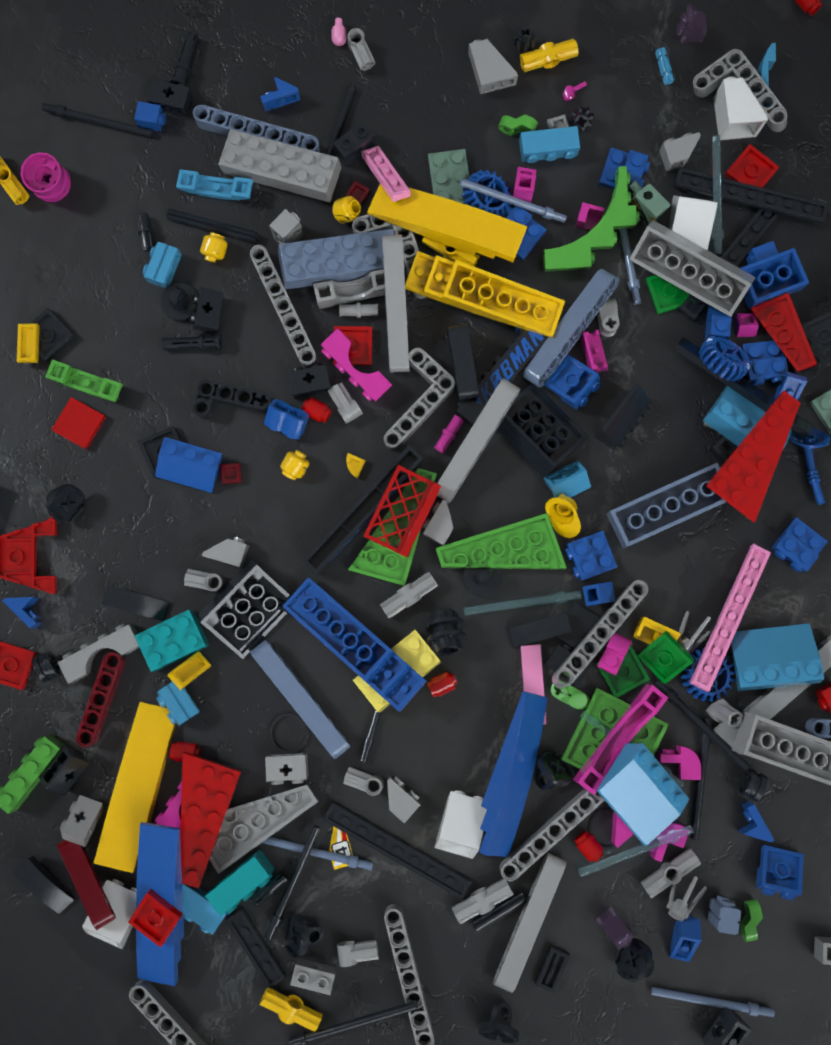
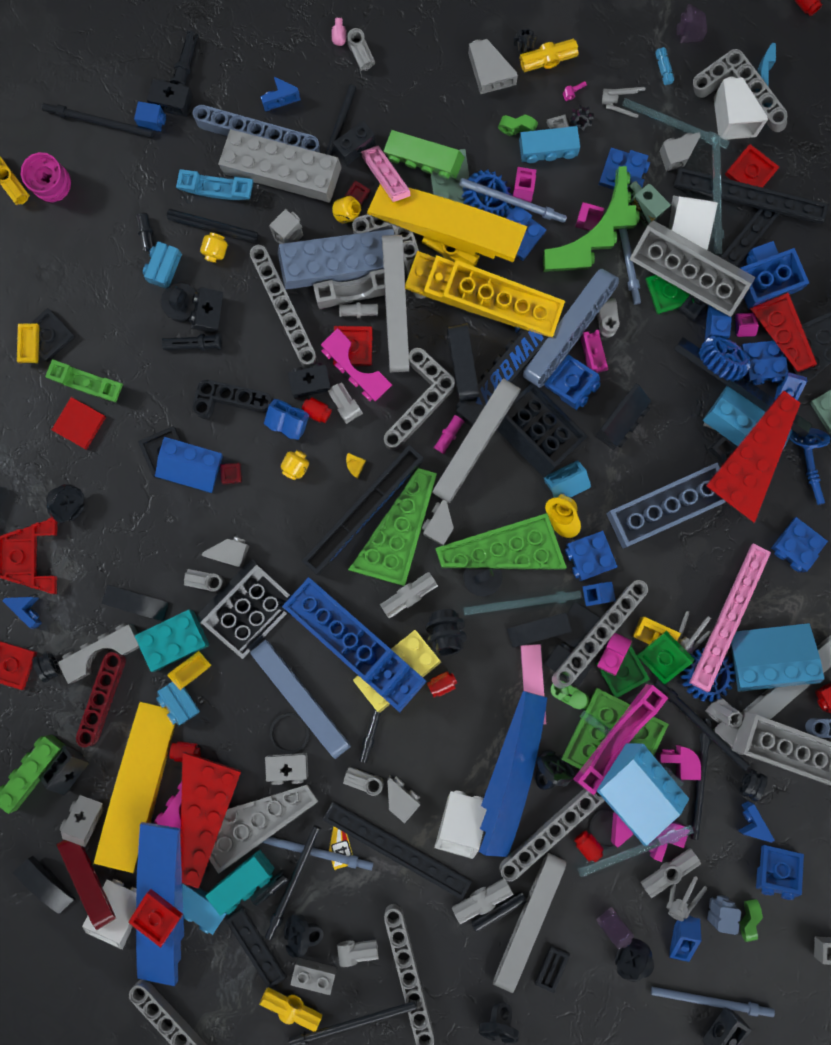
(418, 518): red fence -> none
(423, 154): none -> bright green brick
(611, 96): none -> light grey plant
(707, 136): none -> clear light blue bar

